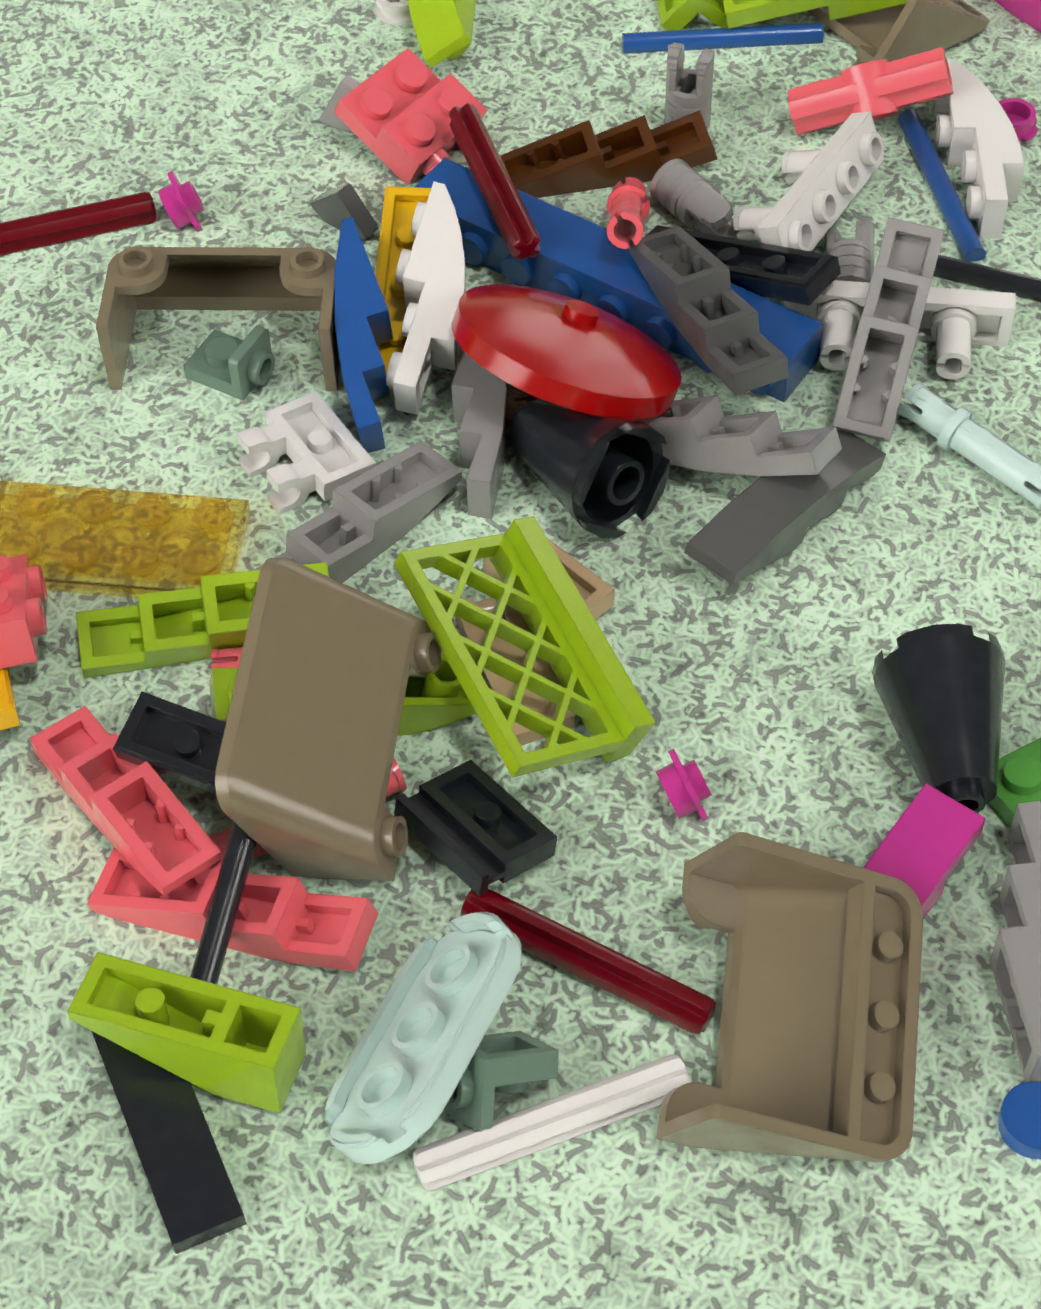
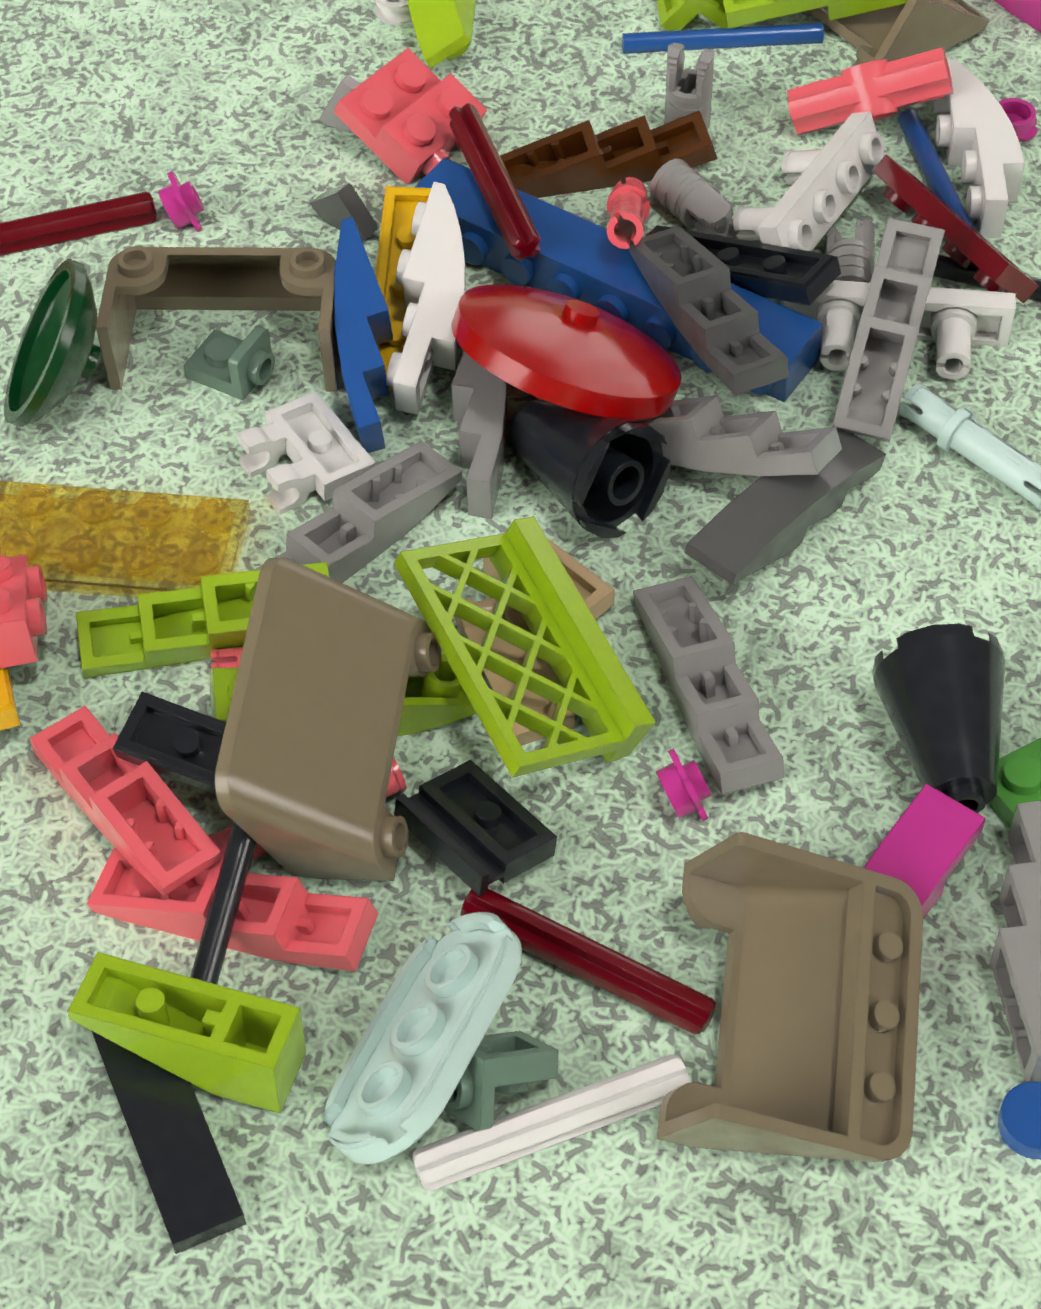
(54, 346): none -> dark green dish
(709, 685): none -> light grey slope
(963, 241): none -> dark red plate

